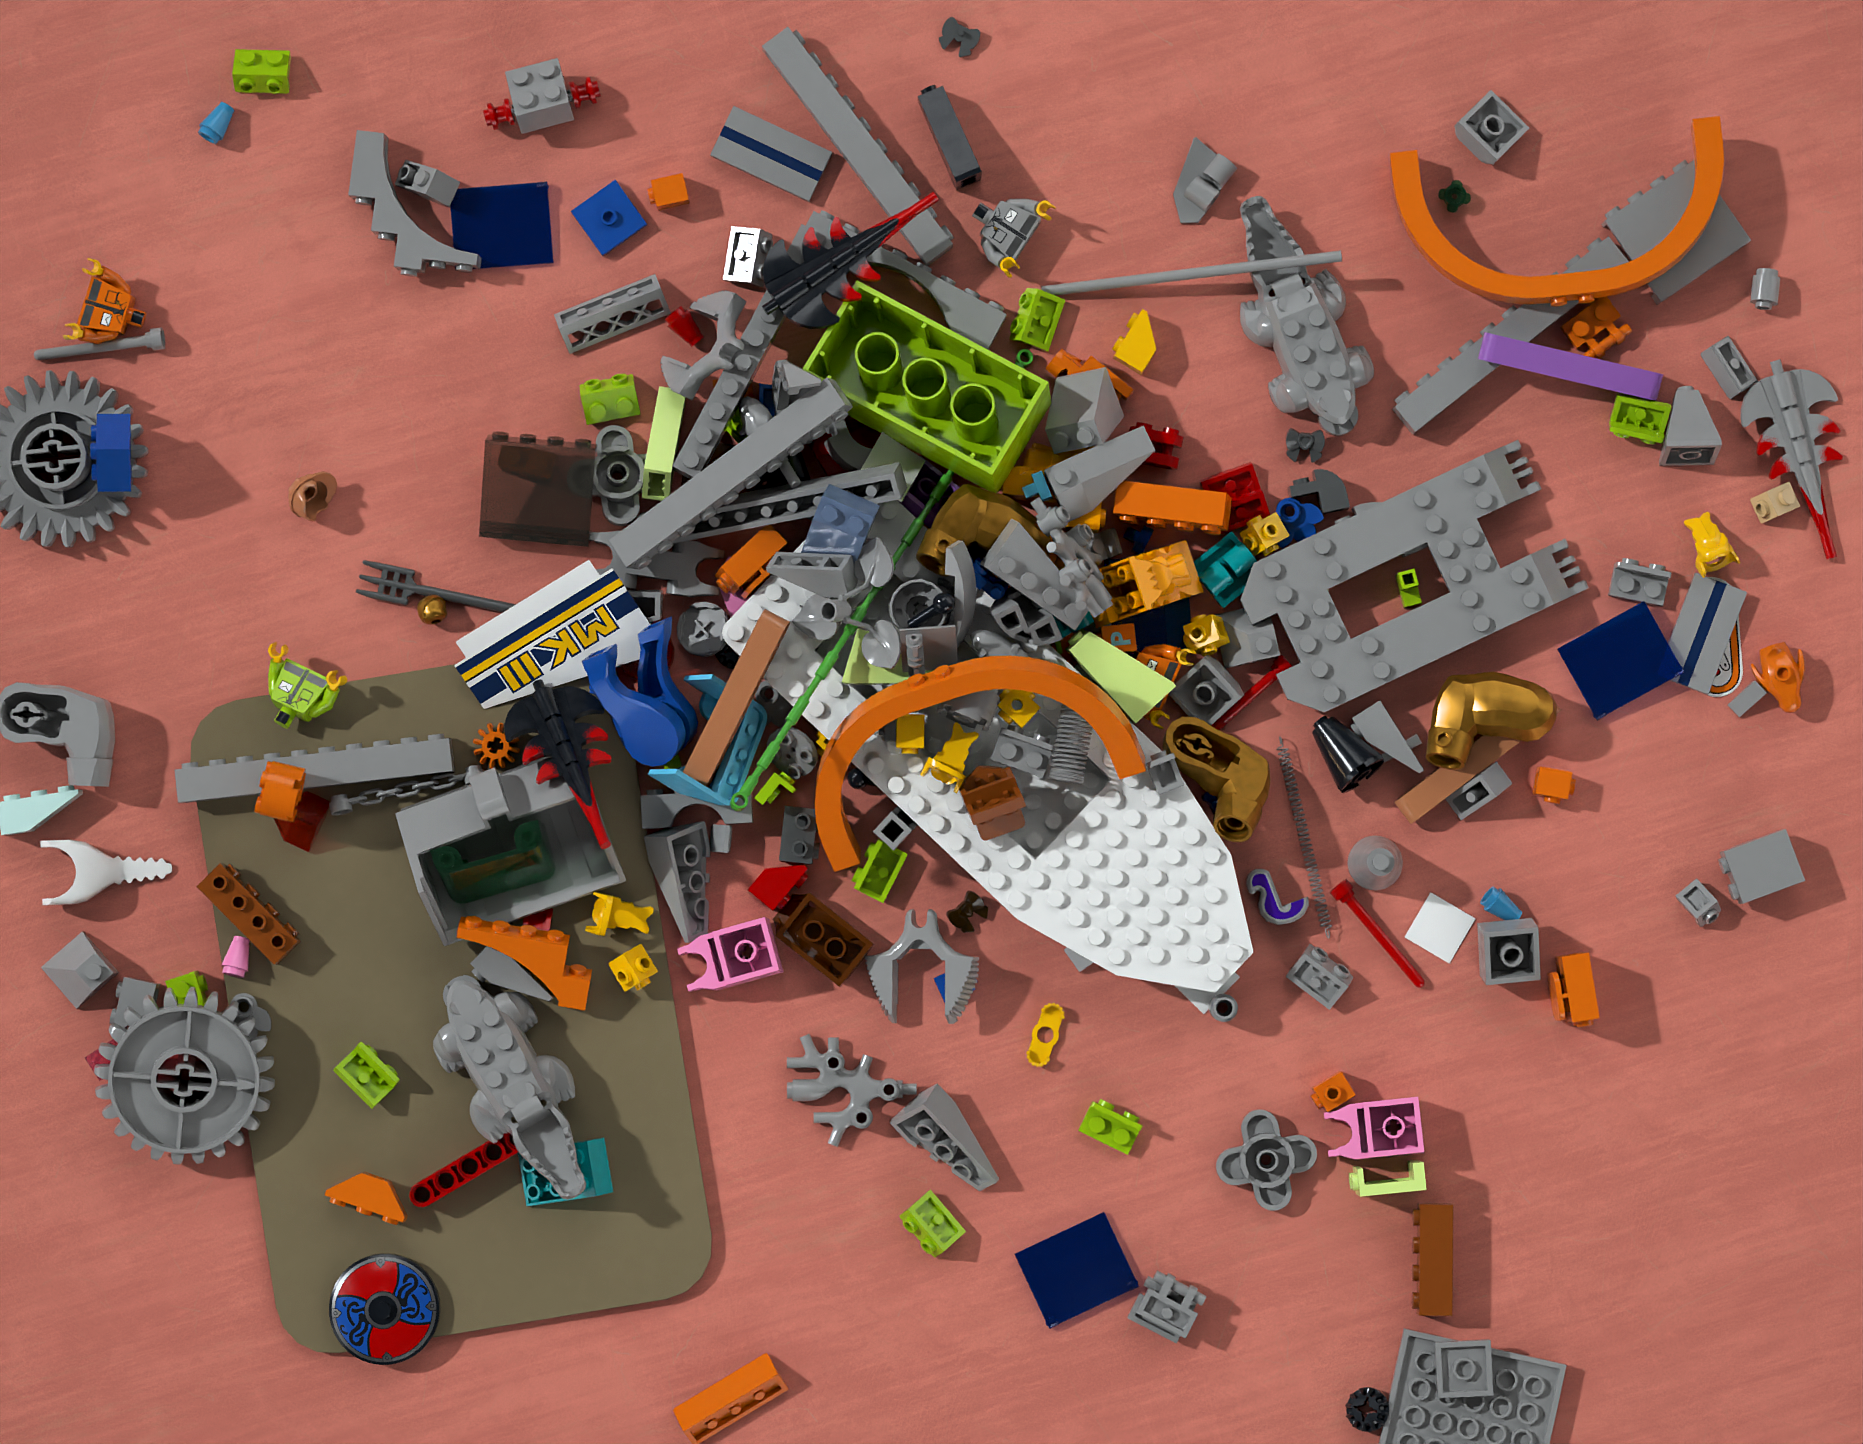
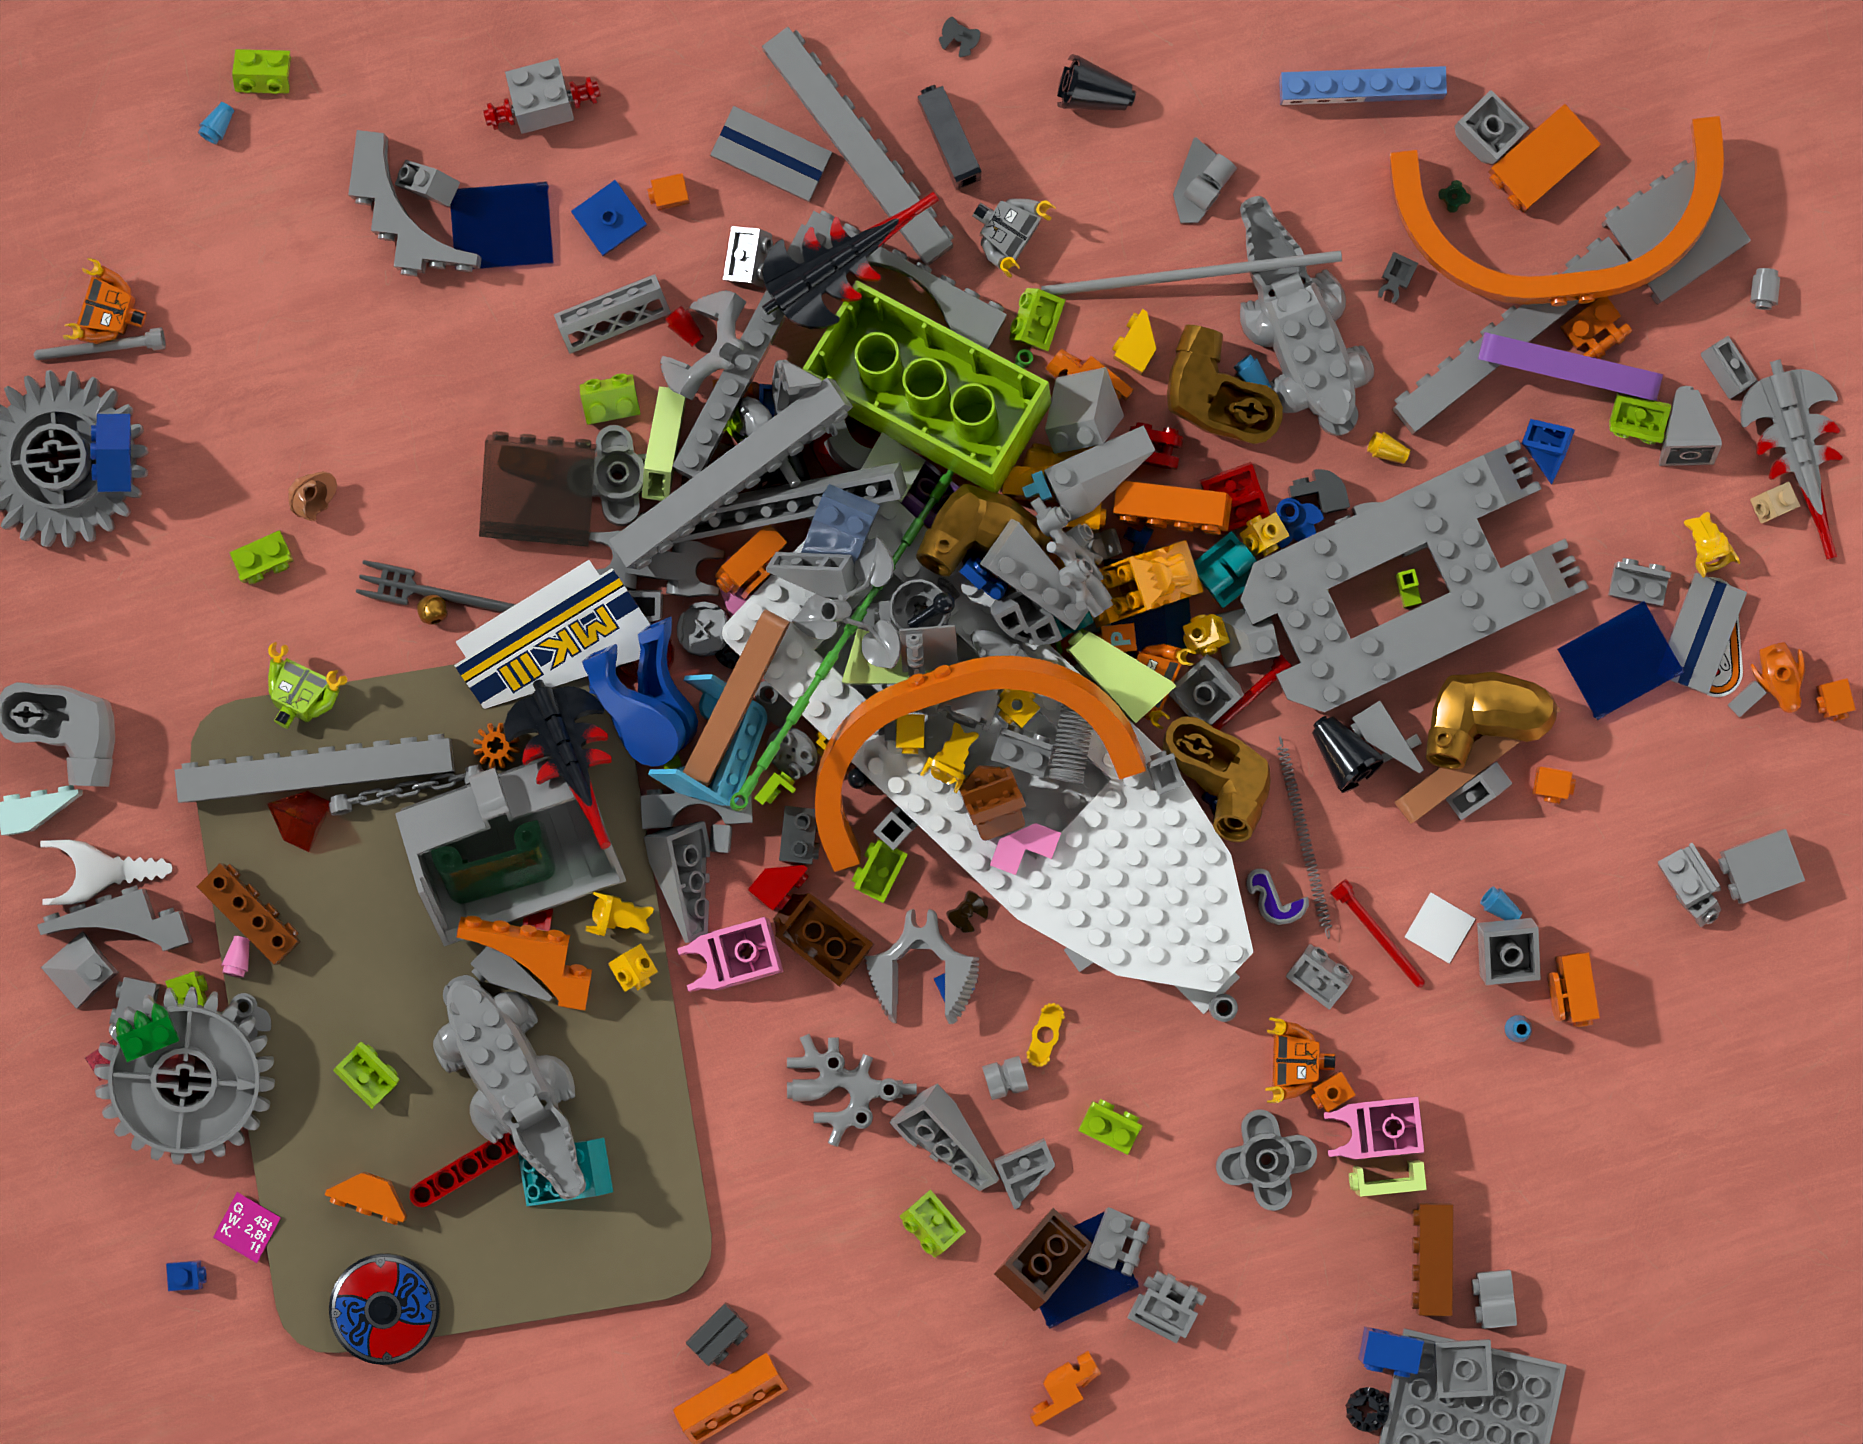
(125, 913): none -> light grey arch
(147, 1034): none -> green plate
(185, 1275): none -> blue bracket
(246, 1227): none -> dark pink sticker
(262, 557): none -> lime bracket
(280, 791): orange brick -> none
(717, 1335): none -> dark grey brick
(877, 612): none -> light grey bracket
(959, 564): light grey slope -> none
(1005, 1078): none -> light grey wheel
(1024, 1170): none -> light grey wing
(1032, 838): none -> bright pink tile
(1043, 1259): none -> reddish brown slope
(1063, 1387): none -> orange plate
(1092, 87): none -> black cone
(1111, 1238): none -> light grey plate
(1215, 399): none -> pearl gold piece
(1251, 371): none -> dark azure cone
(1295, 1060): none -> orange torso
(1314, 441): dark grey piece -> none
(1362, 85): none -> medium blue brick
(1375, 862): light grey cone -> none
(1387, 448): none -> yellow cone
(1390, 1351): none -> blue brick
(1397, 273): none -> dark grey plate
(1495, 1299): none -> light grey brick
(1511, 1028): none -> dark azure cone
(1543, 158): none -> orange panel
(1547, 445): none -> blue slope
(1689, 875): none -> light grey plate
(1835, 699): none -> orange brick

